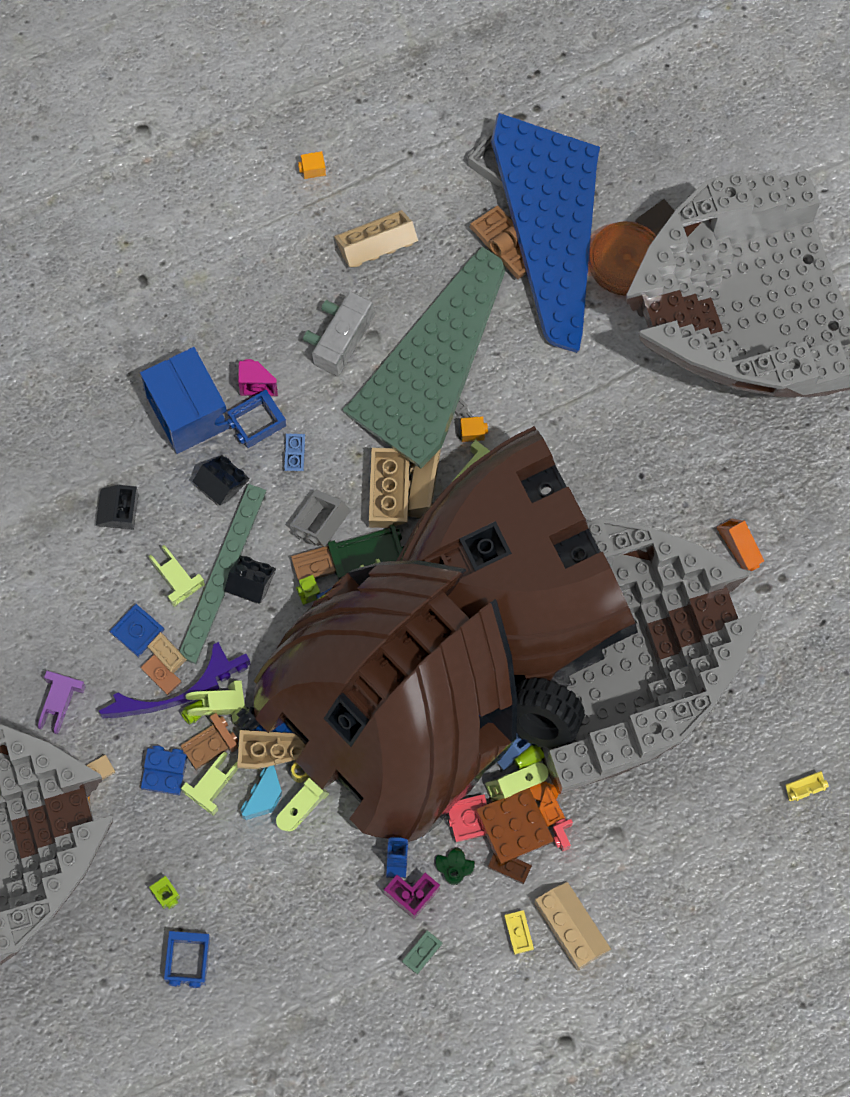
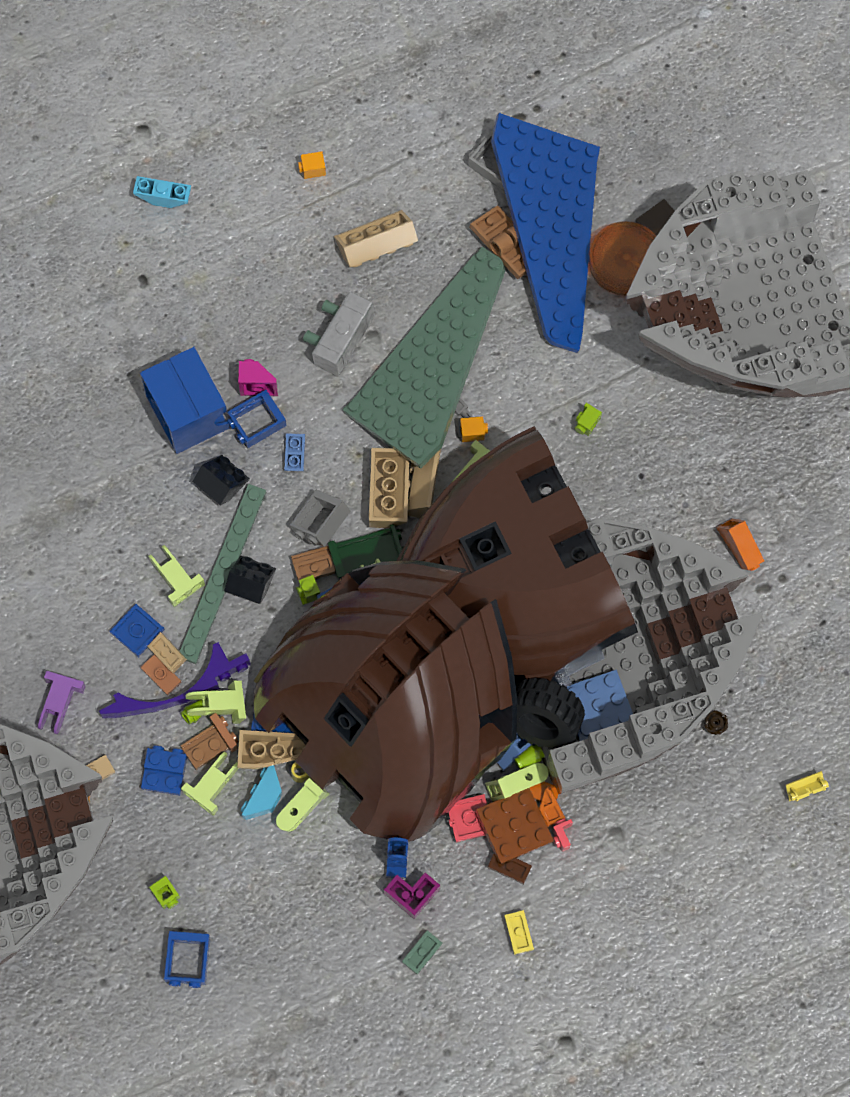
(117, 507): black slope -> none
(161, 192): none -> medium azure slope
(247, 719): black gear -> none
(454, 864): dark green plate -> none
(572, 925): tan slope -> none
(587, 419): none -> lime brick
(603, 702): none -> medium blue plate
(720, 718): none -> dark brown plate

